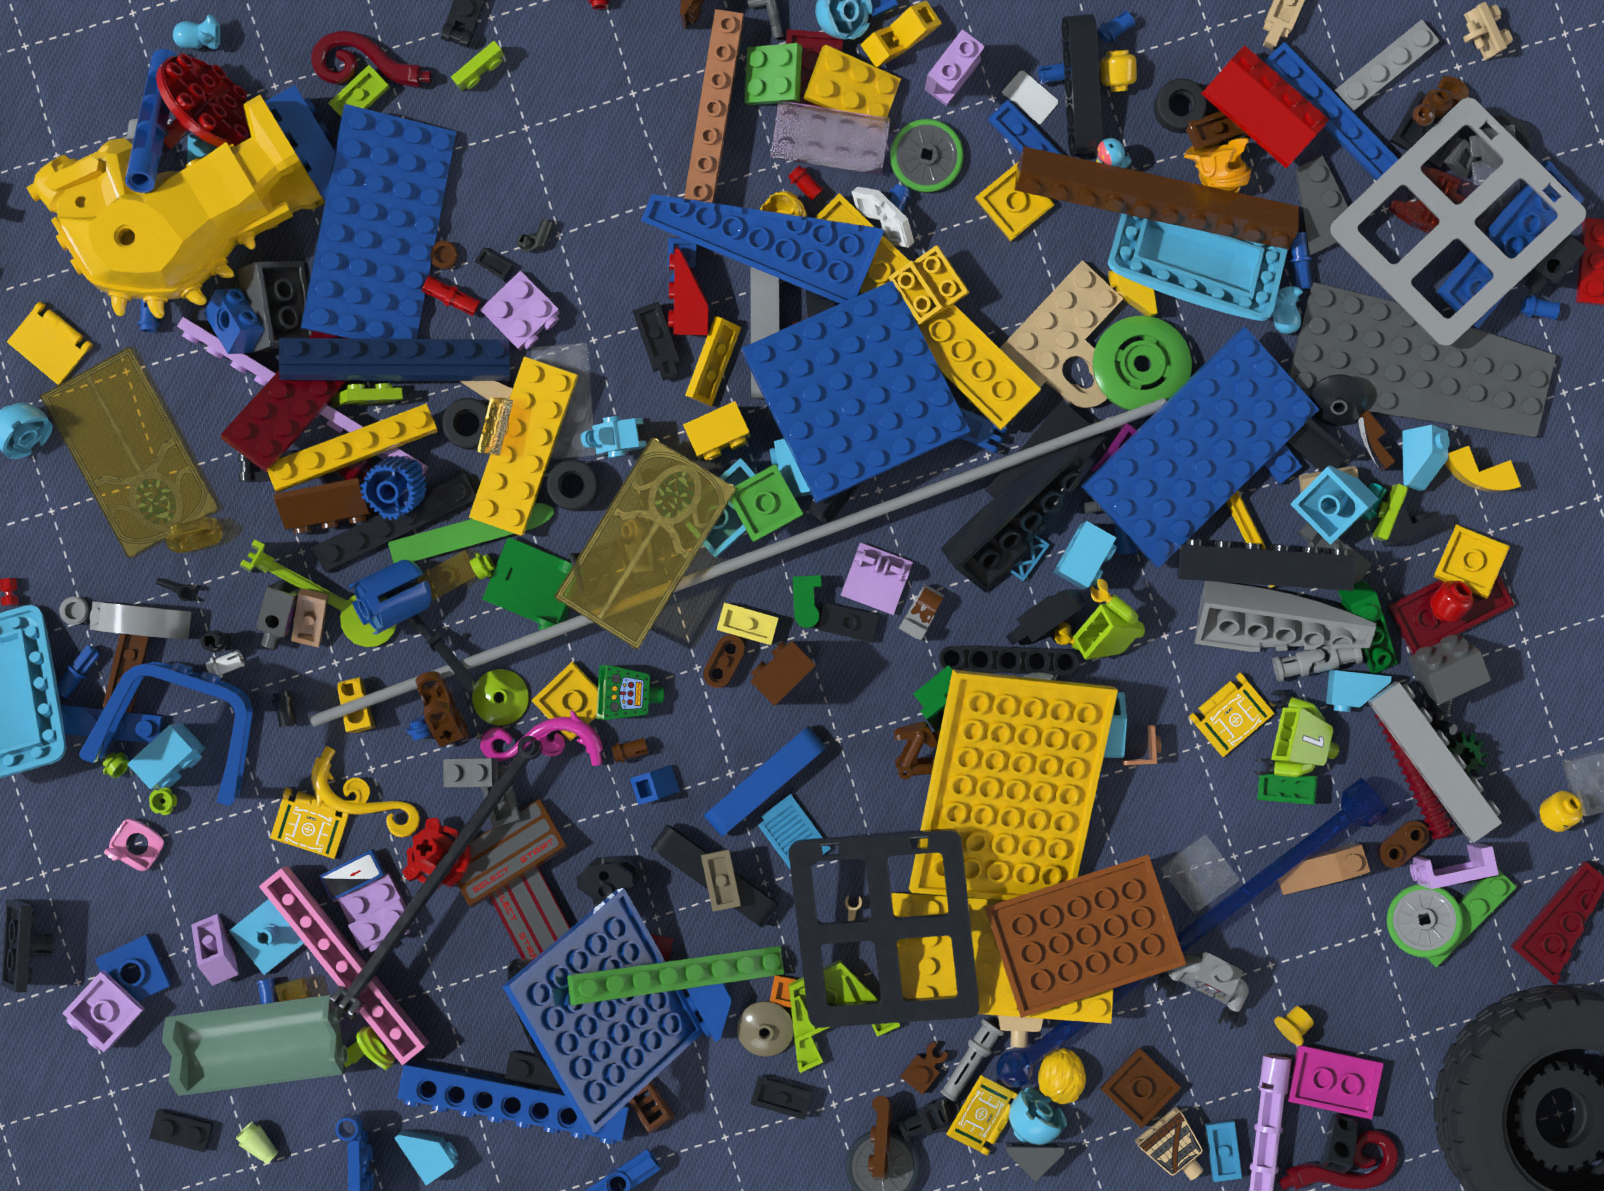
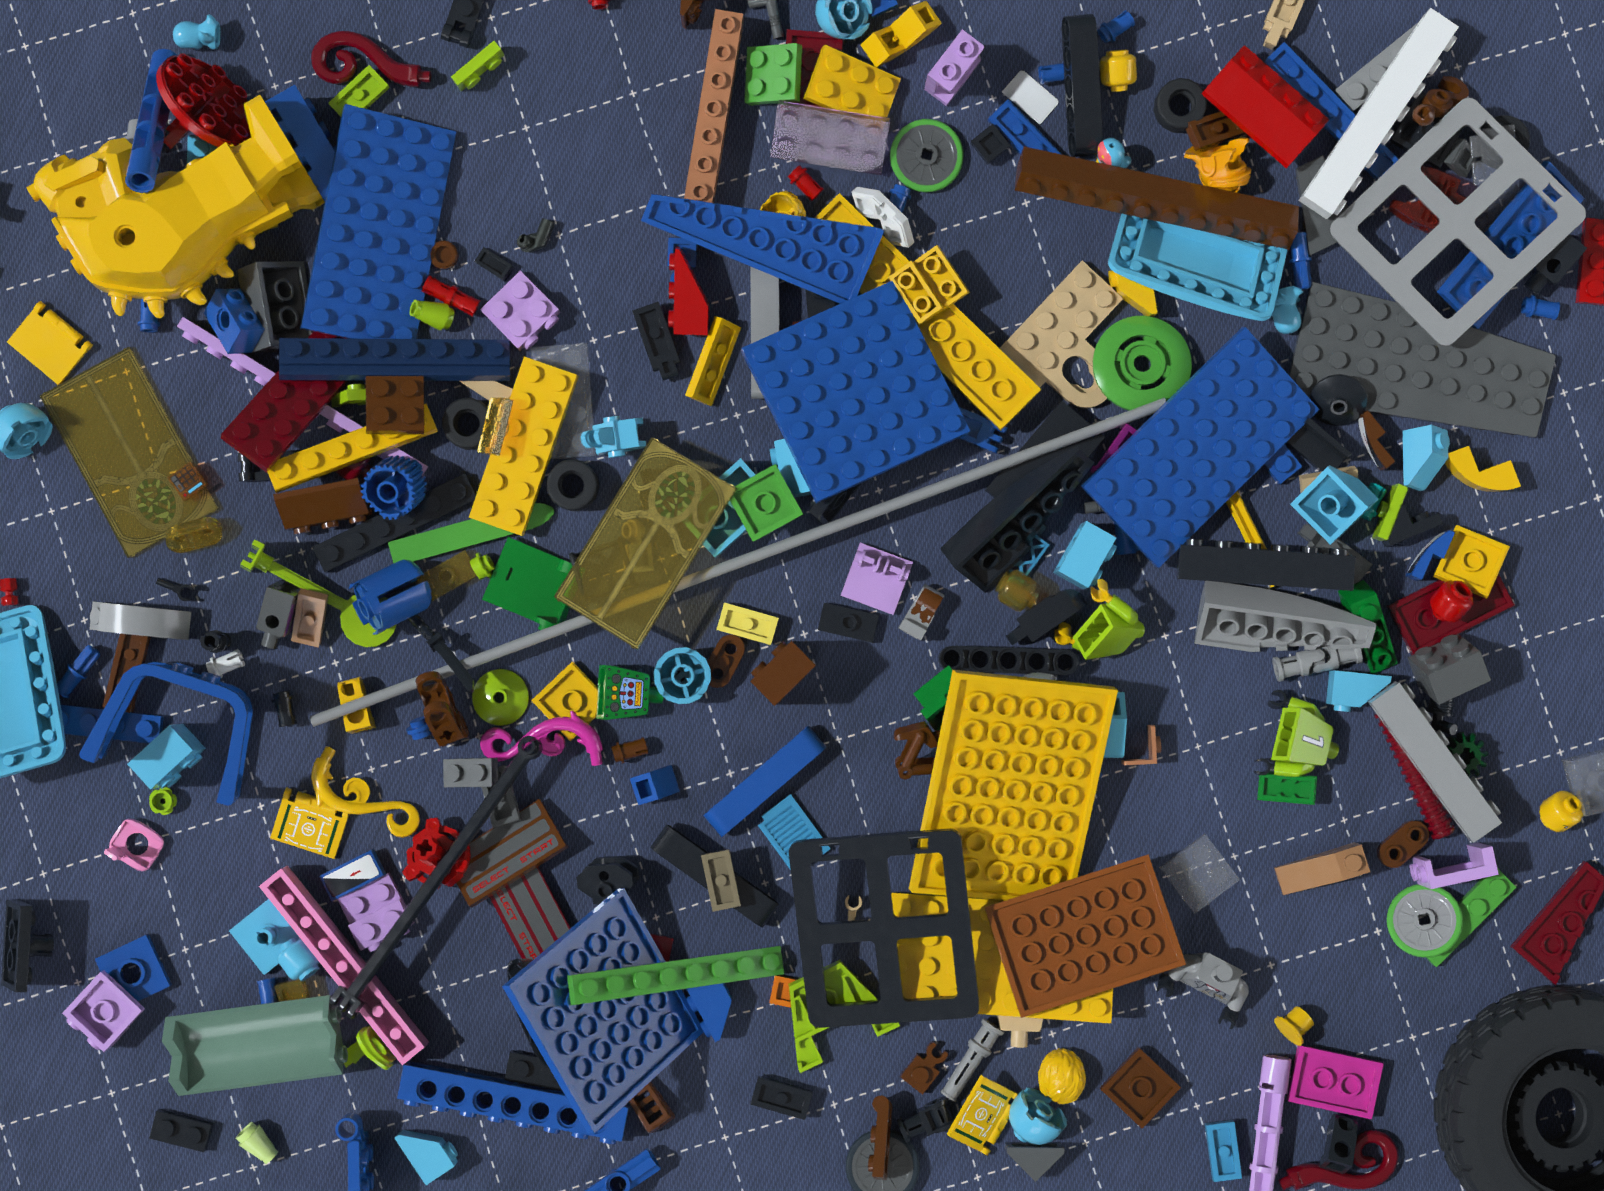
(74, 610): light grey tile -> none
(115, 764): lime plate -> none
(187, 481): none -> clear orange tile
(214, 950): lavender slope -> none
(297, 960): none -> medium azure head
(394, 404): none -> reddish brown plate
(433, 313): none -> lime cone
(691, 667): none -> medium azure cylinder
(717, 431): yellow brick -> none
(765, 1015): dark tan dish -> none
(803, 593): green leg -> none
(990, 144): none -> black plate
(1012, 209): yellow tile -> none
(1017, 590): none -> clear yellow head
(1172, 1145): torso -> none
(1231, 715): yellow piece -> none
(1358, 807): clear blue piece -> none
(1378, 114): none -> white brick
(1434, 549): none -> blue slope
(1485, 31): tan hips -> none

